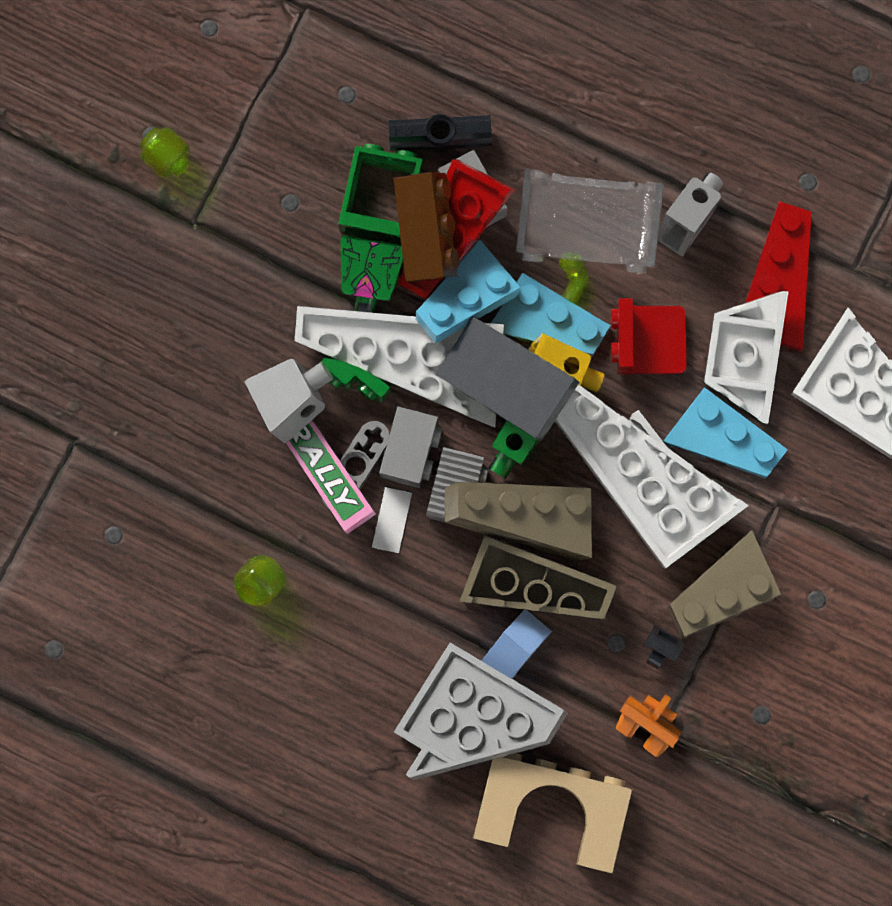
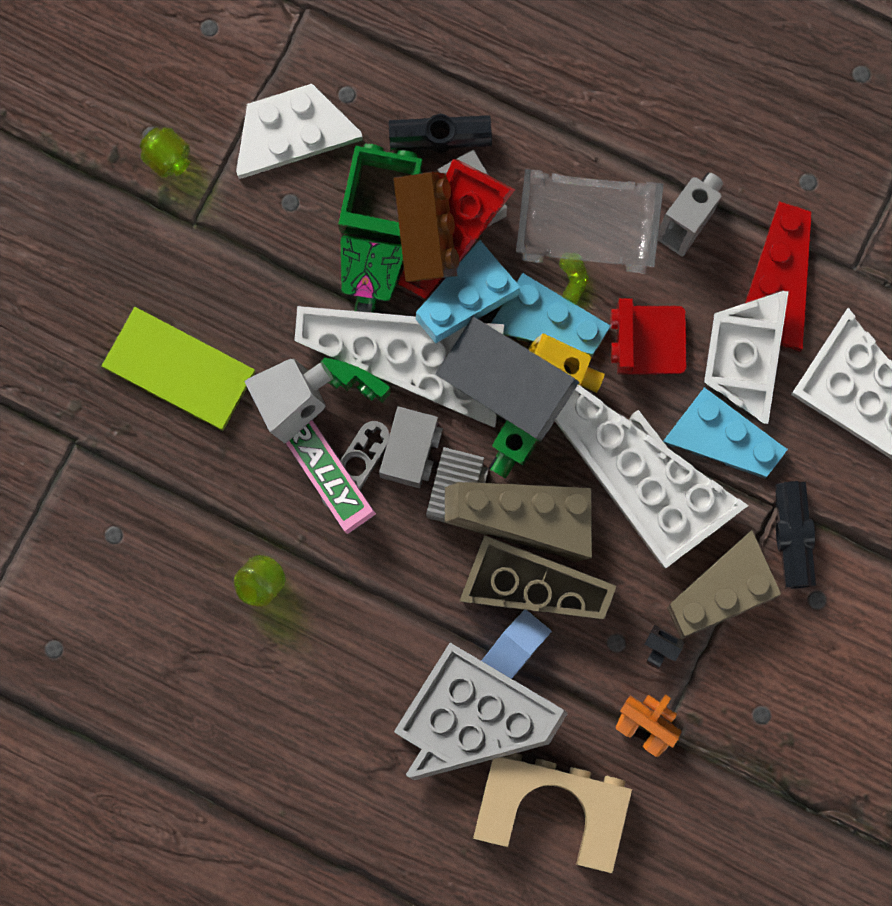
(178, 368): none -> lime tile
(291, 129): none -> white wing
(391, 520): white sticker -> none
(795, 535): none -> black piece

